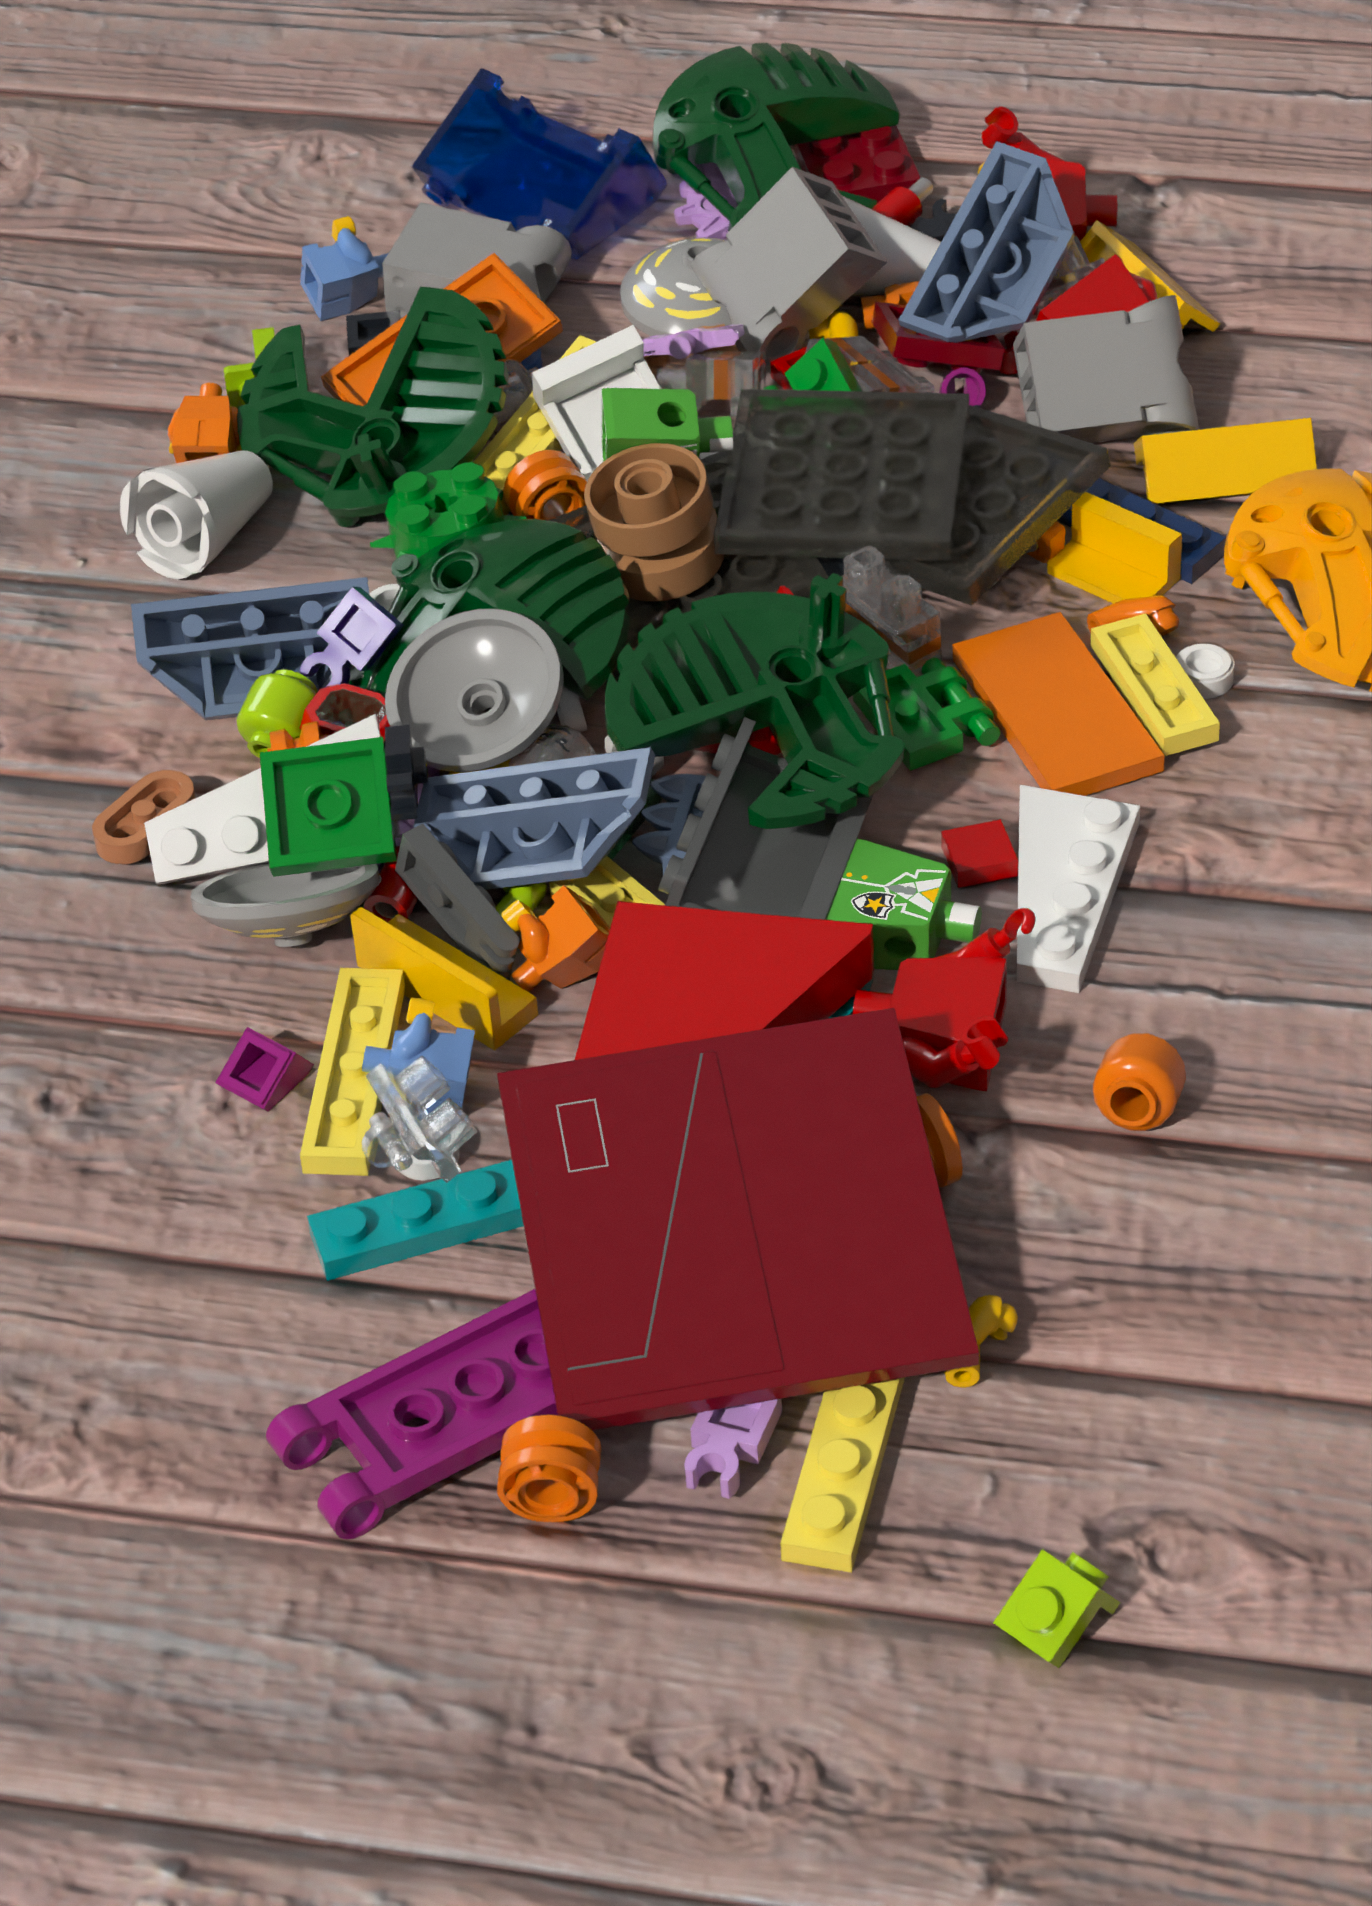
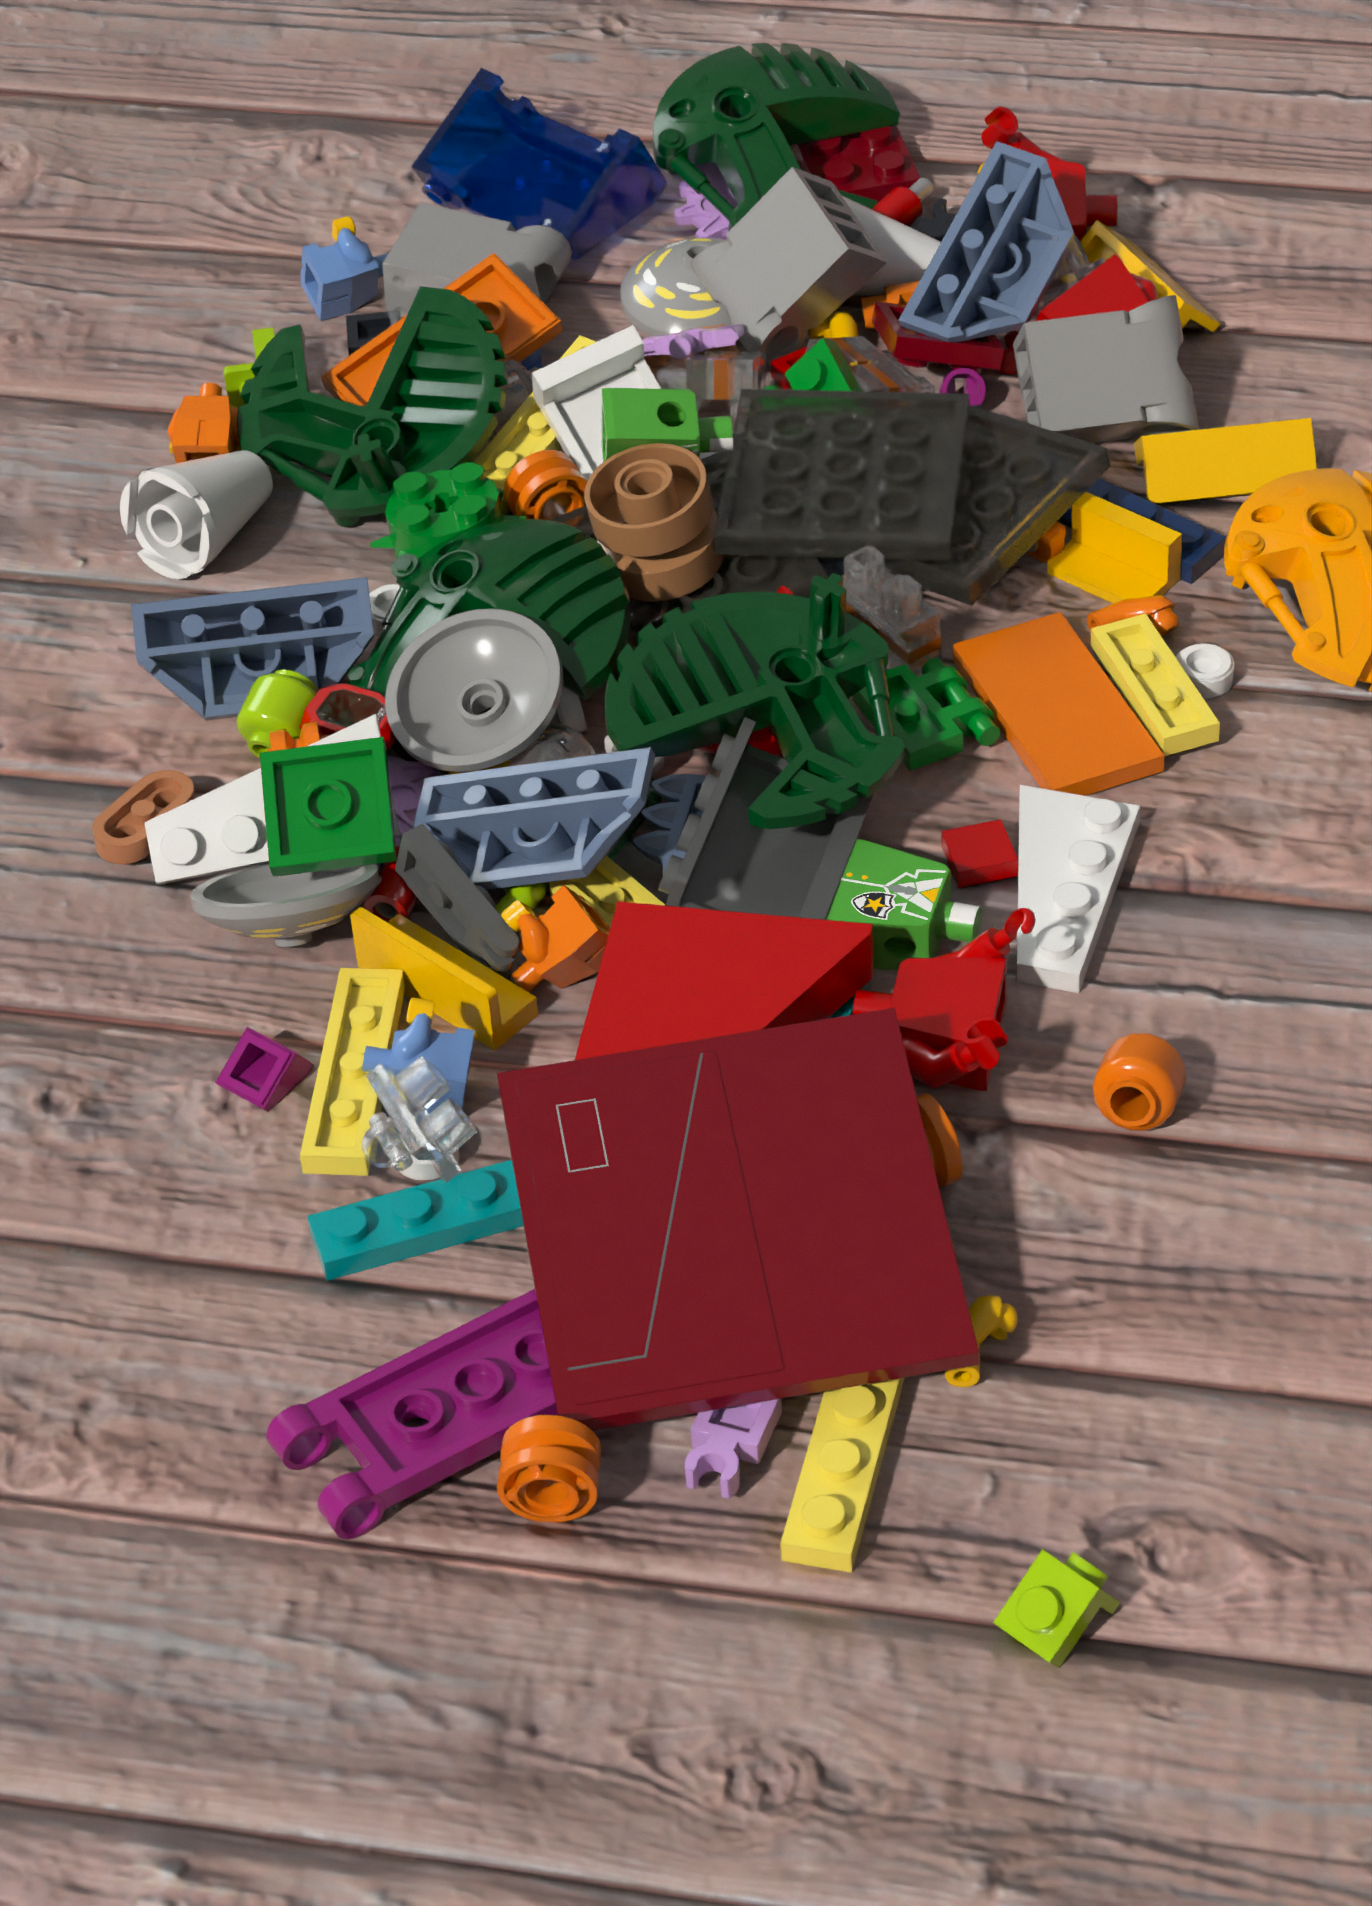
(356, 636): plate -> none
(405, 771): black plate -> none

